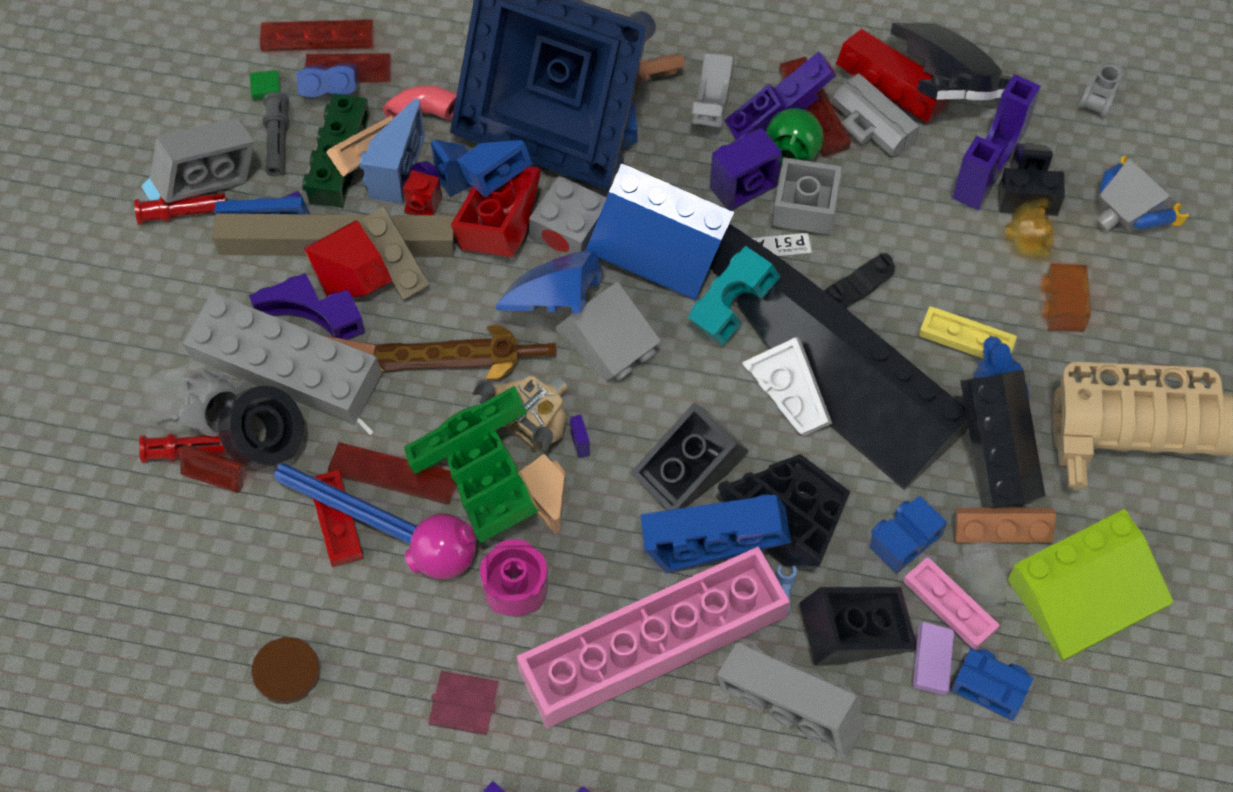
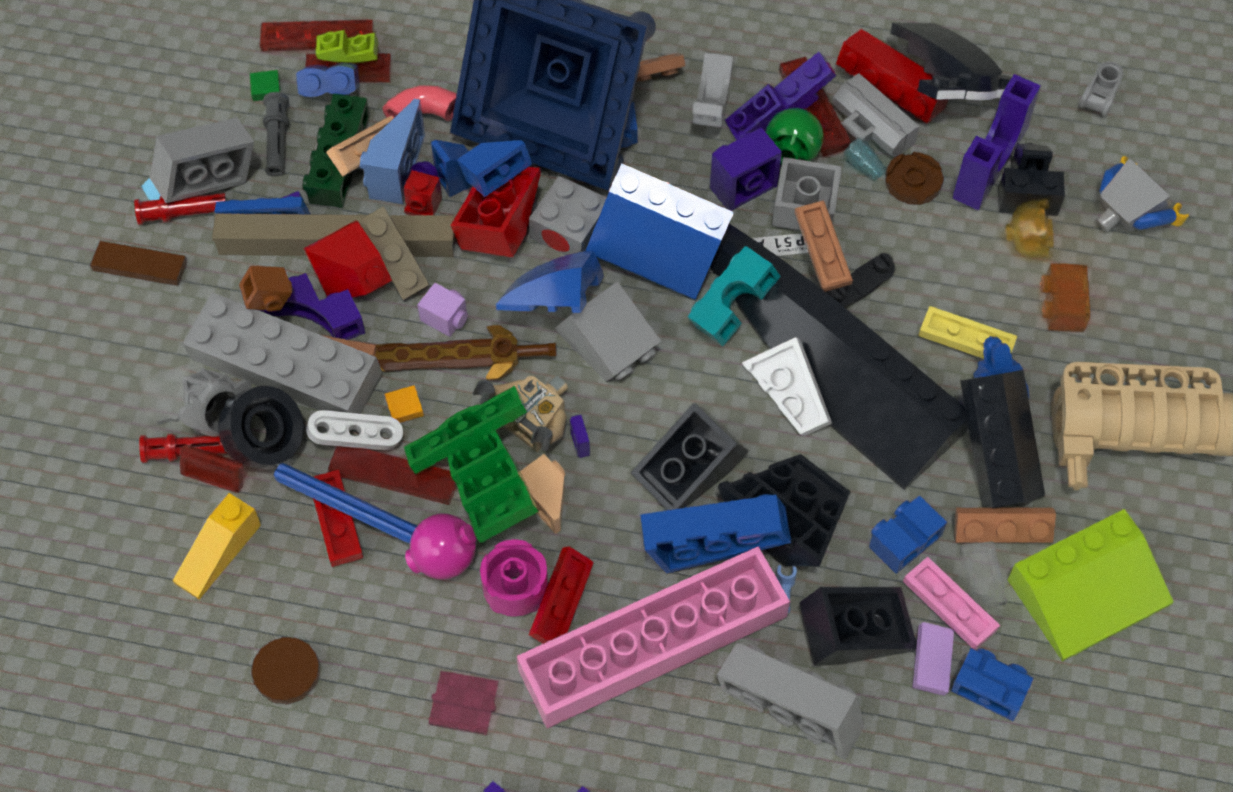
(138, 263): none -> reddish brown tile
(217, 545): none -> yellow slope
(265, 288): none -> dark orange brick
(340, 48): none -> lime slope
(366, 425): none -> white plate
(404, 404): none -> light orange tile
(443, 309): none -> lavender brick
(561, 595): none -> red plate
(823, 246): none -> nougat tile
(863, 158): none -> clear light blue cone
(914, 178): none -> reddish brown tile

